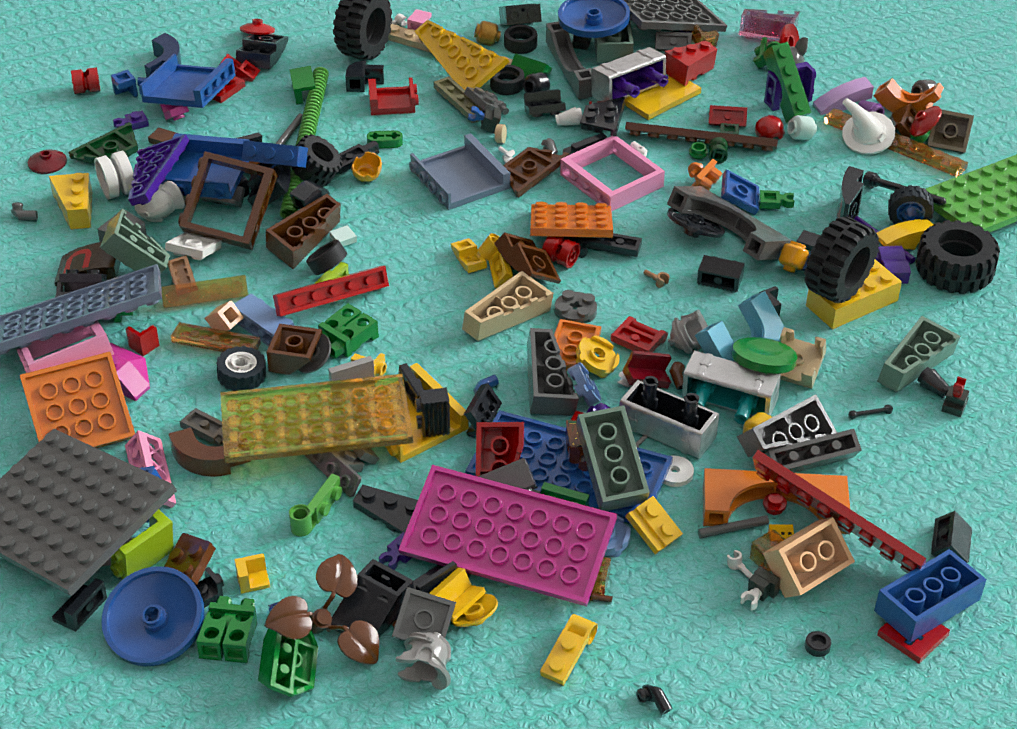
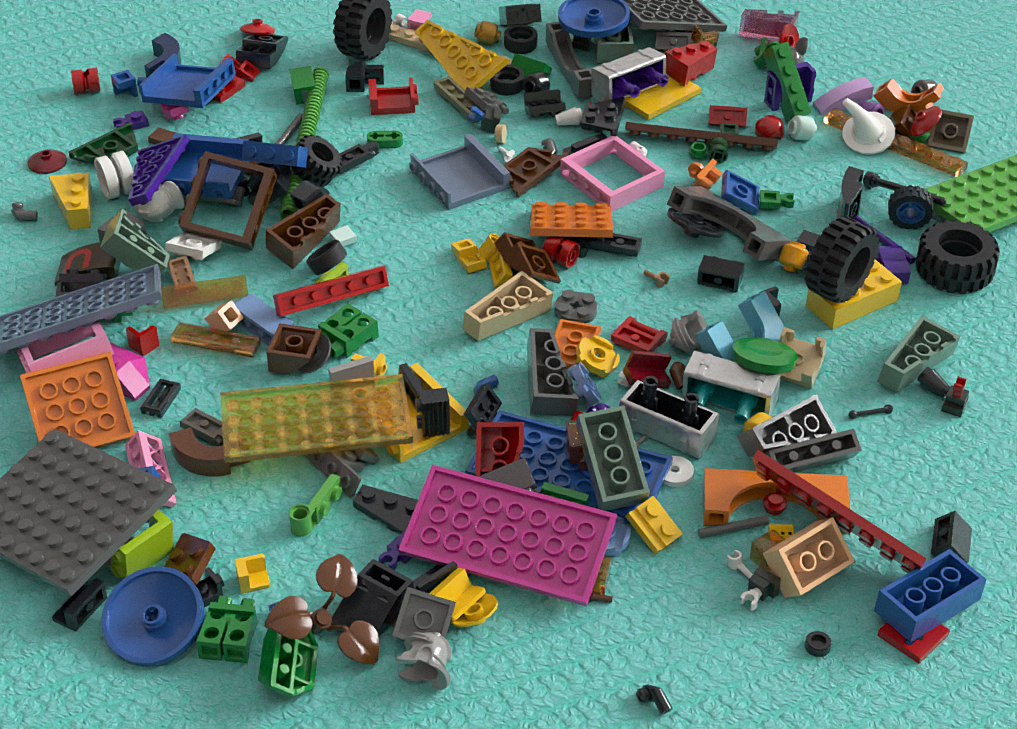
(164, 398): none -> black tile
(241, 368): black wheel -> none
(367, 167): light orange hair -> none
(568, 649): yellow plate -> none
(904, 234): yellow slope -> none

